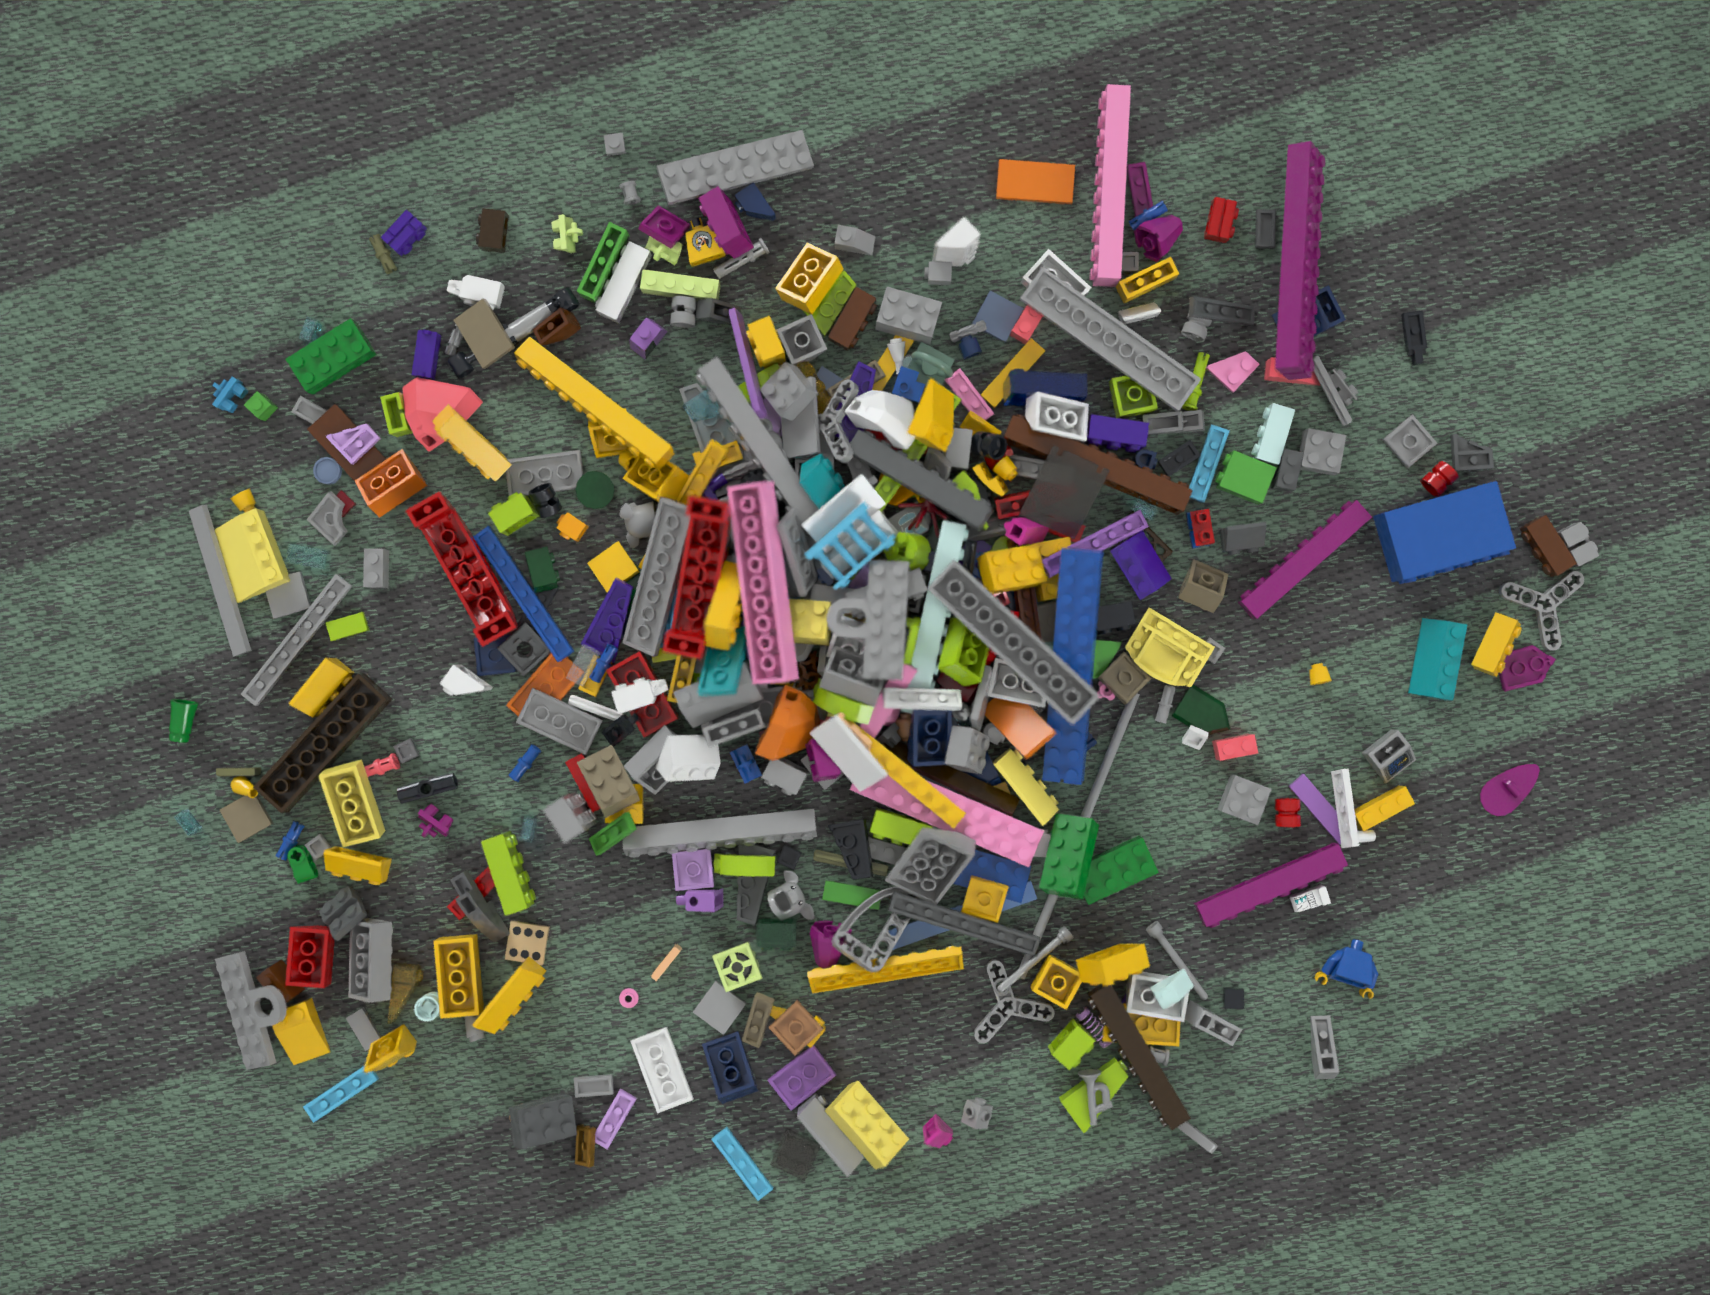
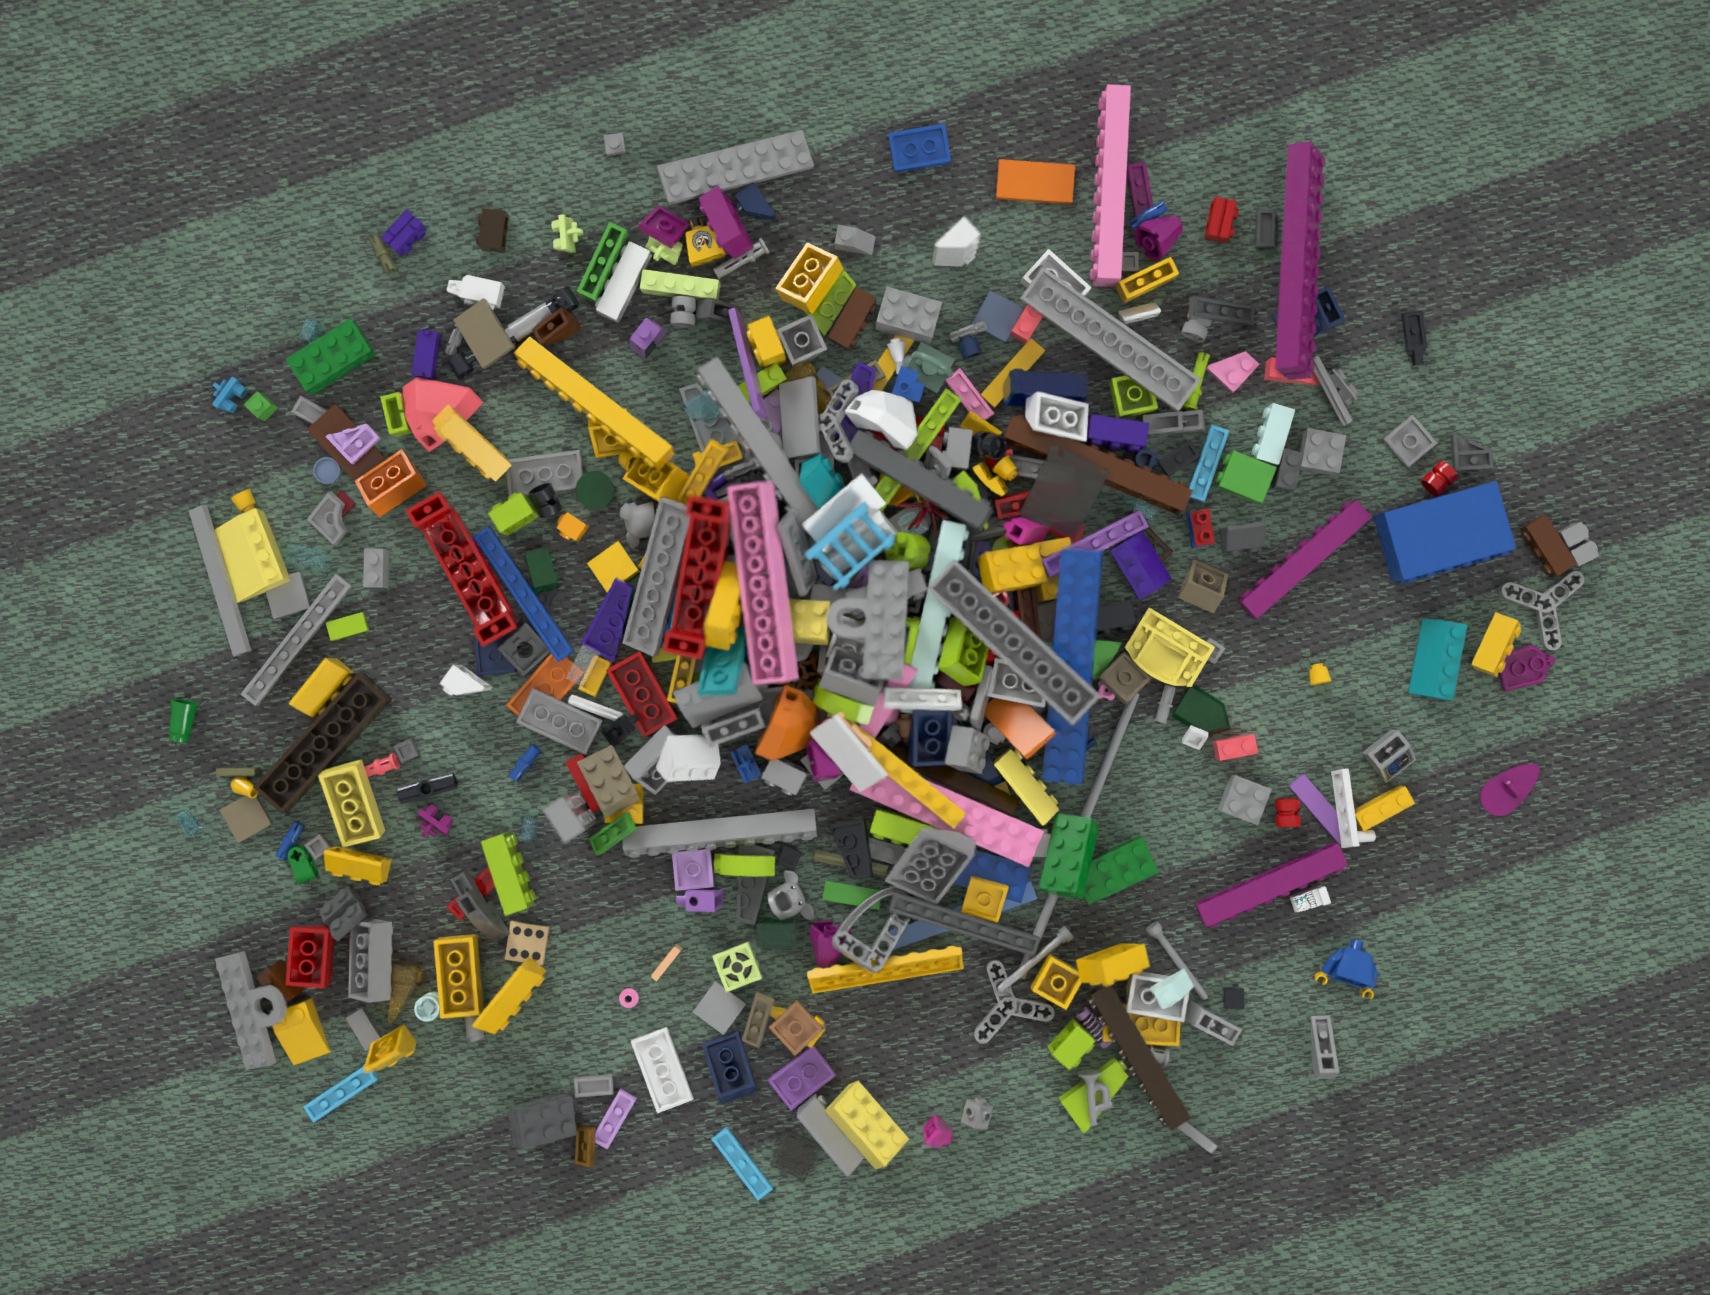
(603, 663): blue pin -> none
(630, 193): light grey bush -> none
(637, 695): white hinge -> none
(788, 391): light grey brick -> none
(919, 148): none -> blue plate
(934, 417): yellow slope -> none
(938, 273): light grey brick -> none

